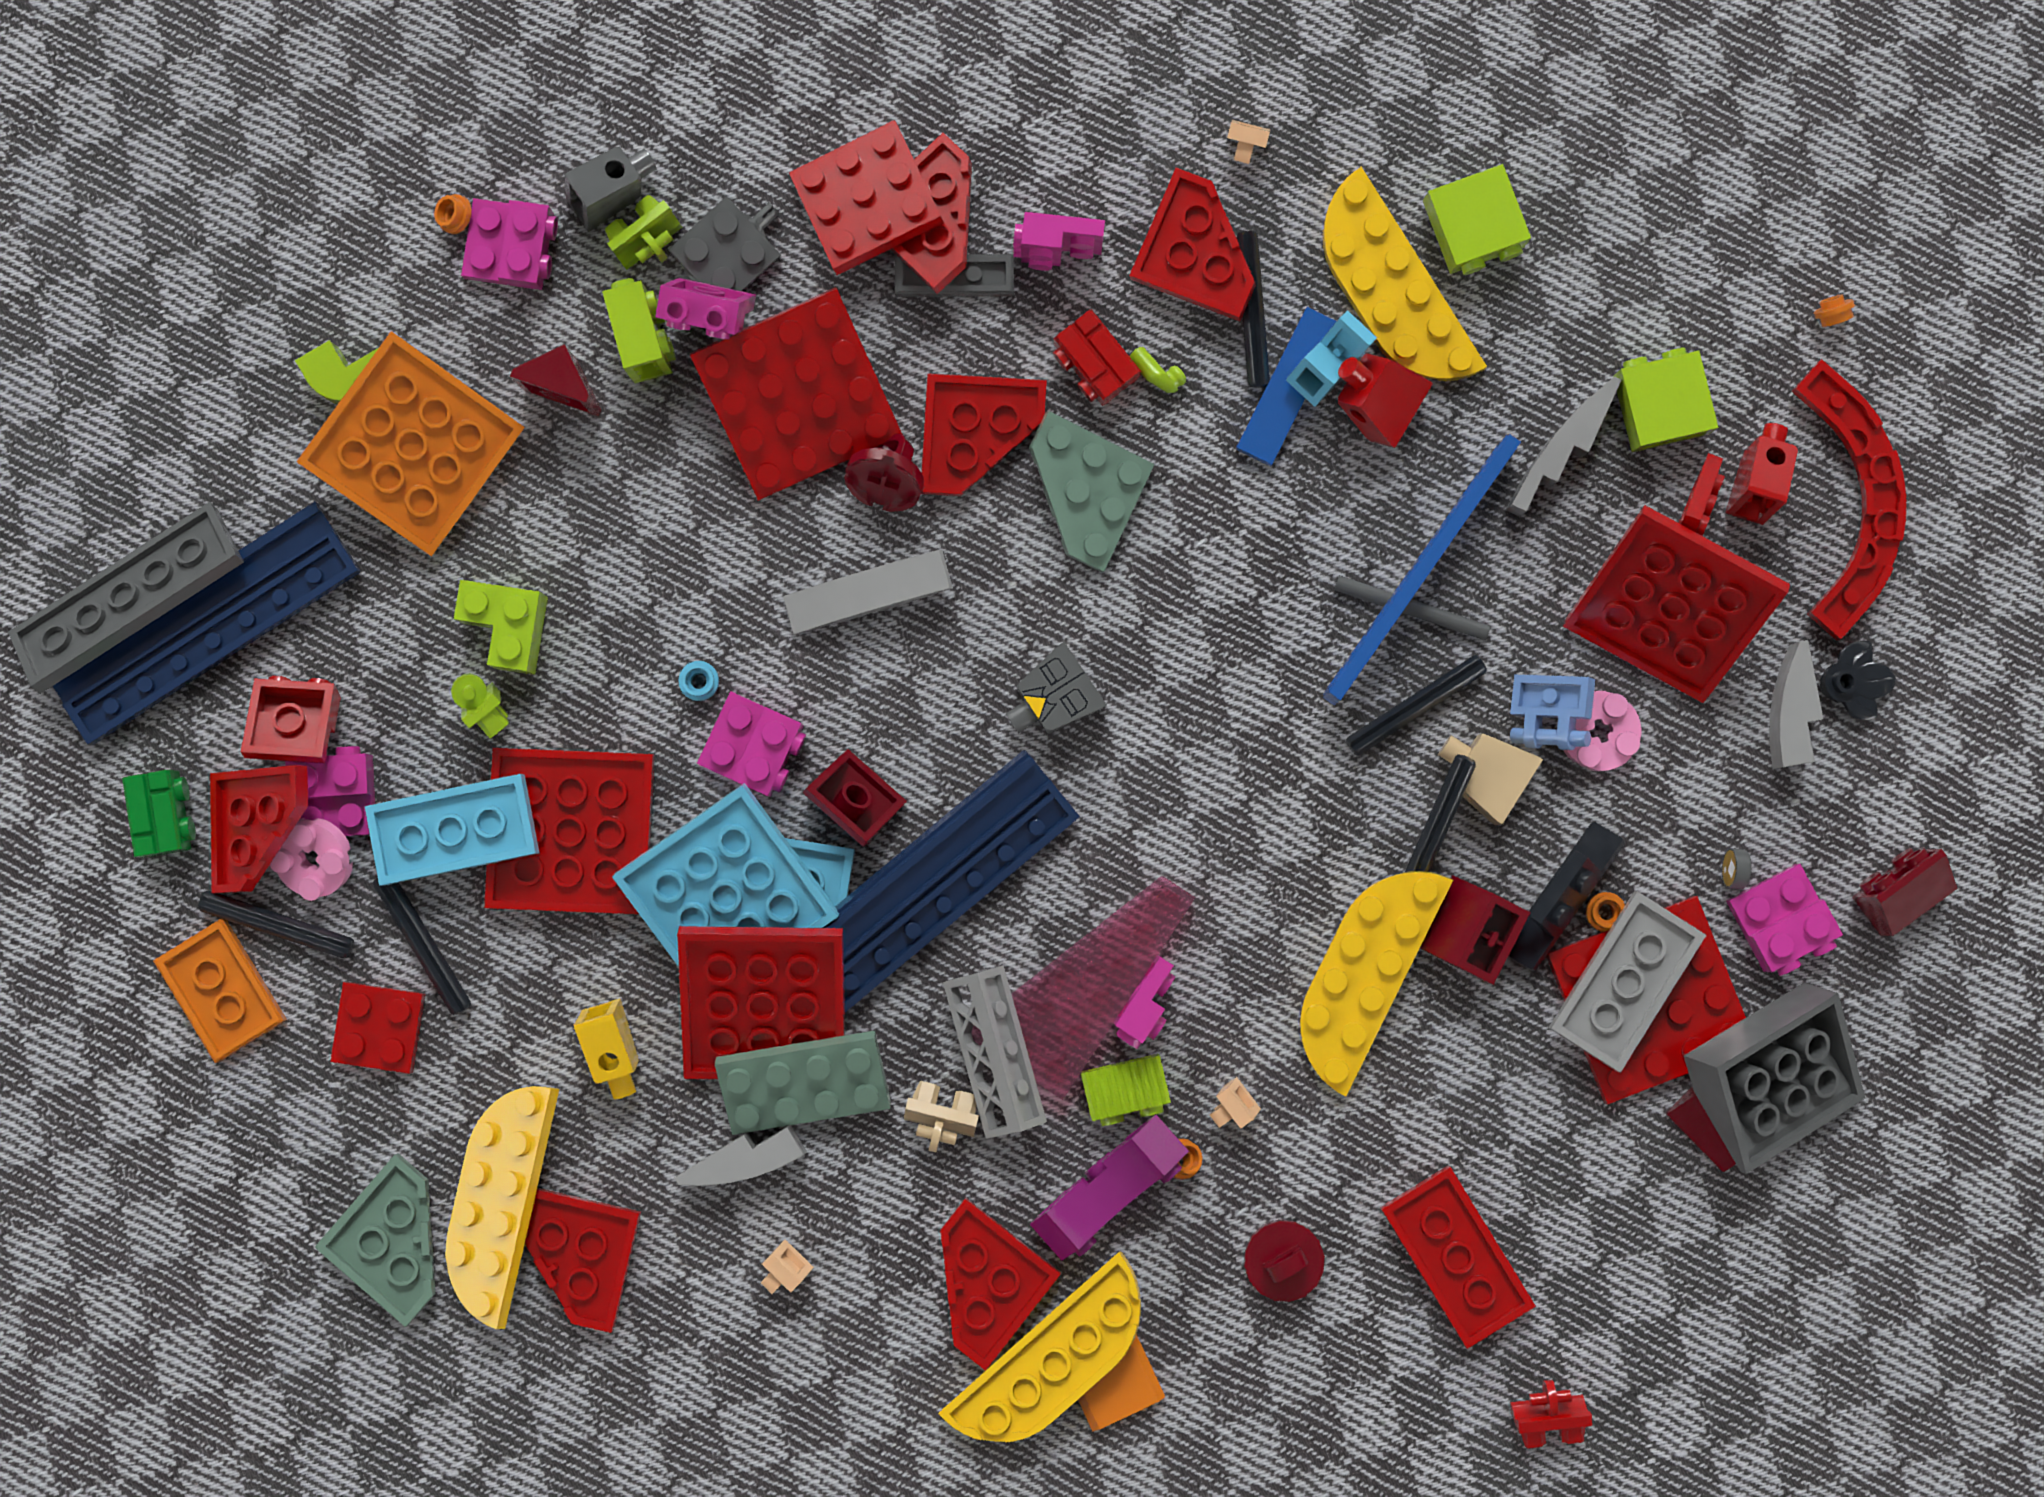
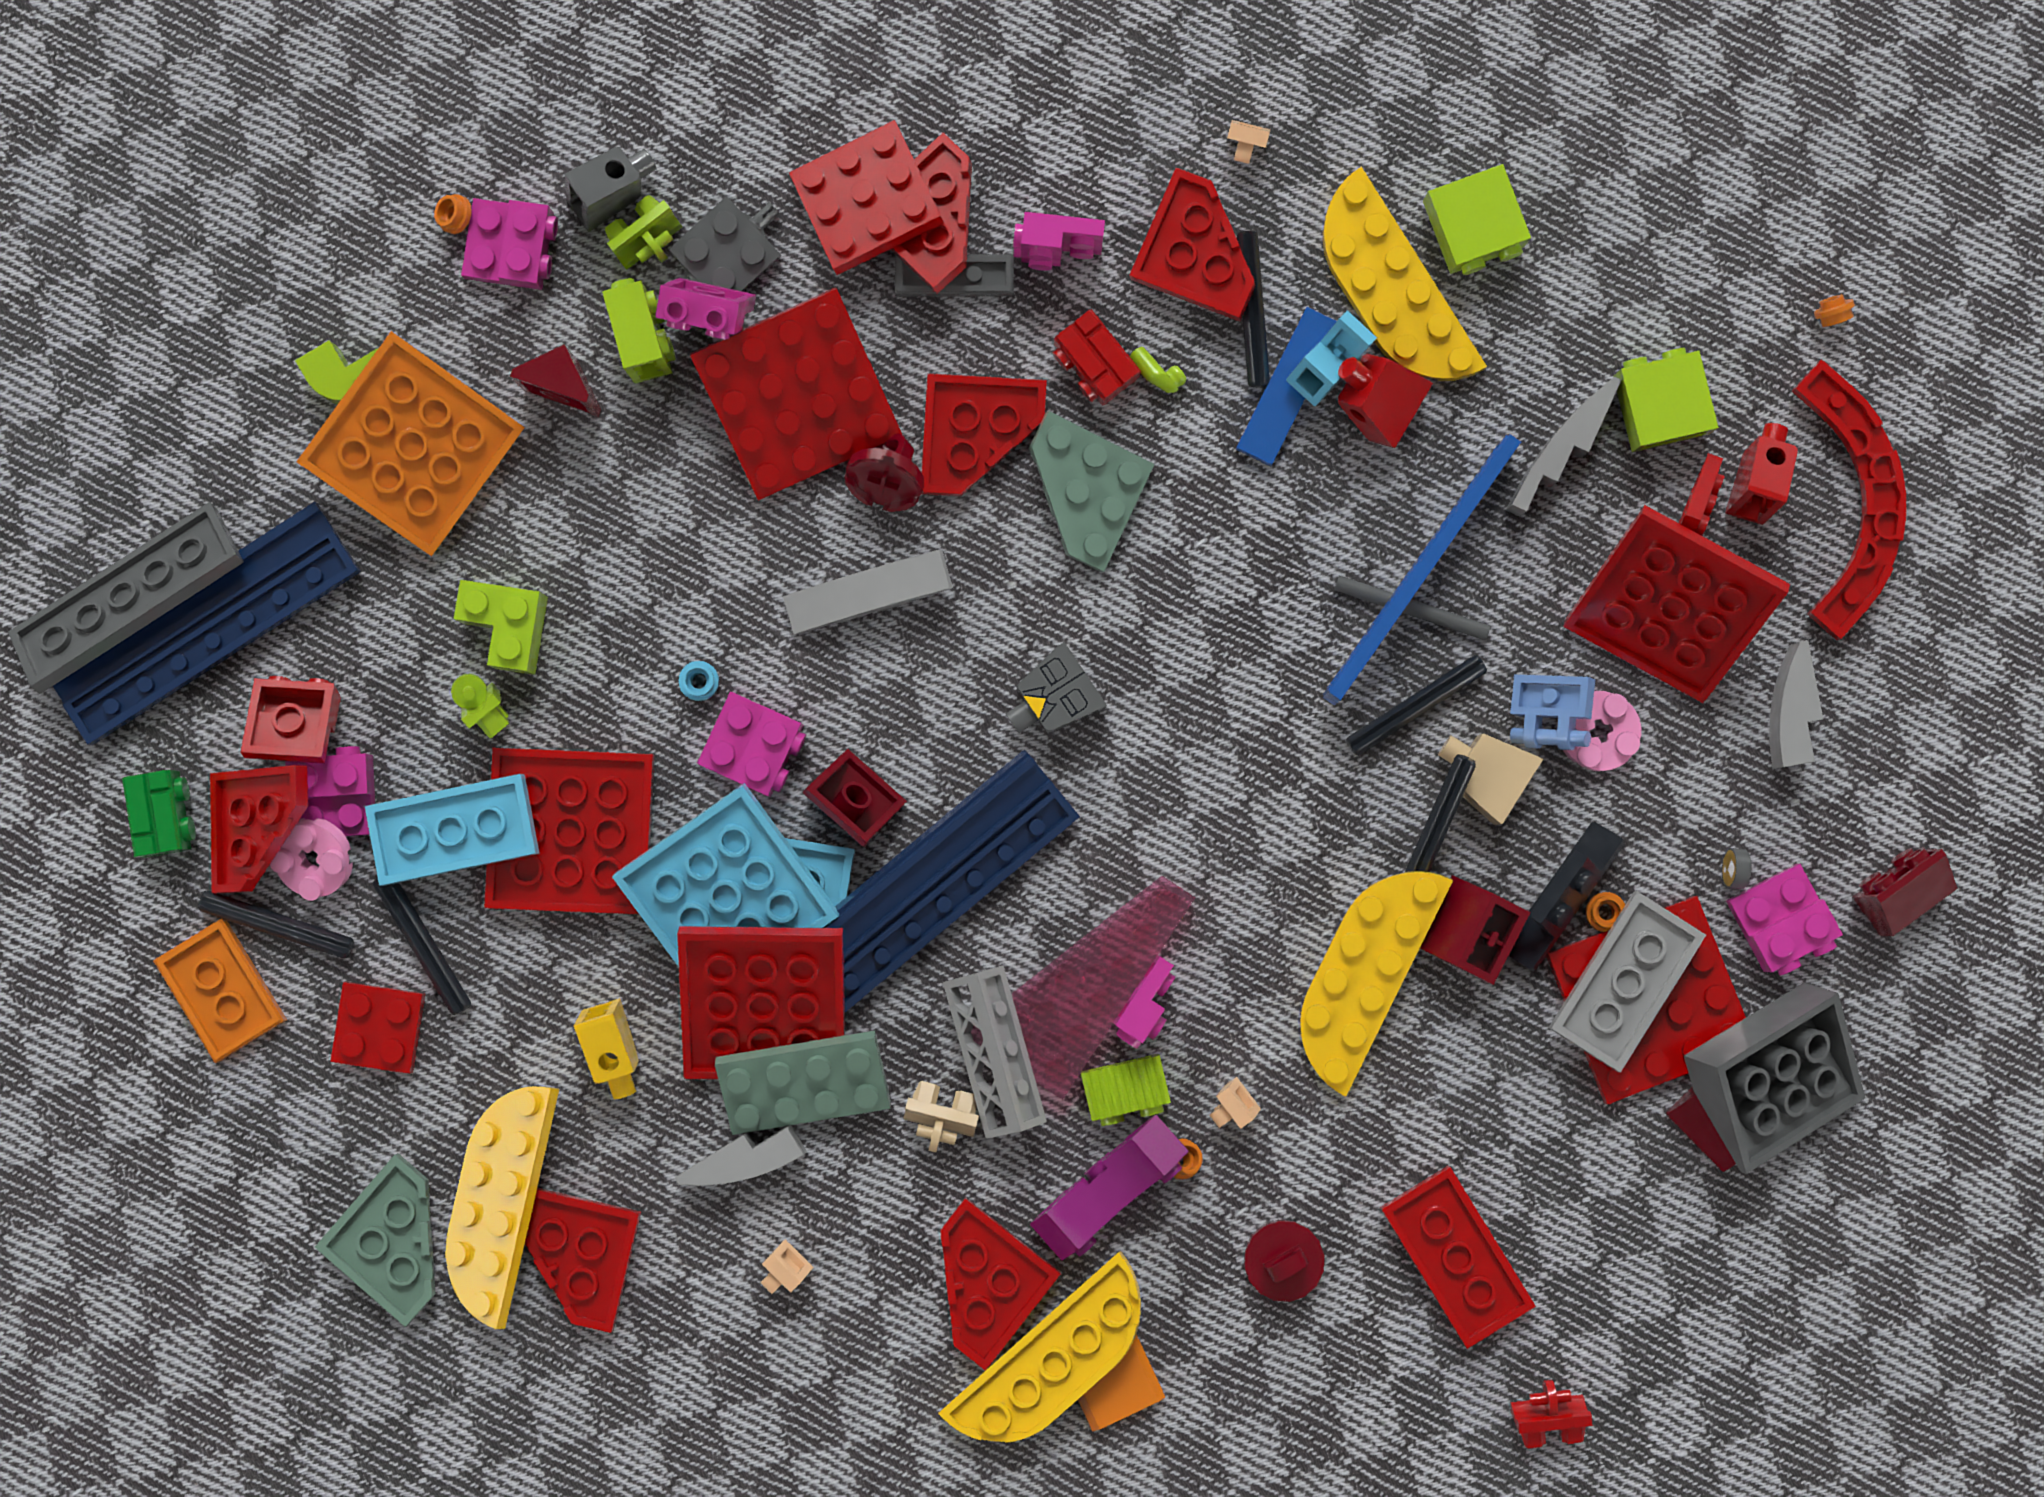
(1862, 680): black plate -> none

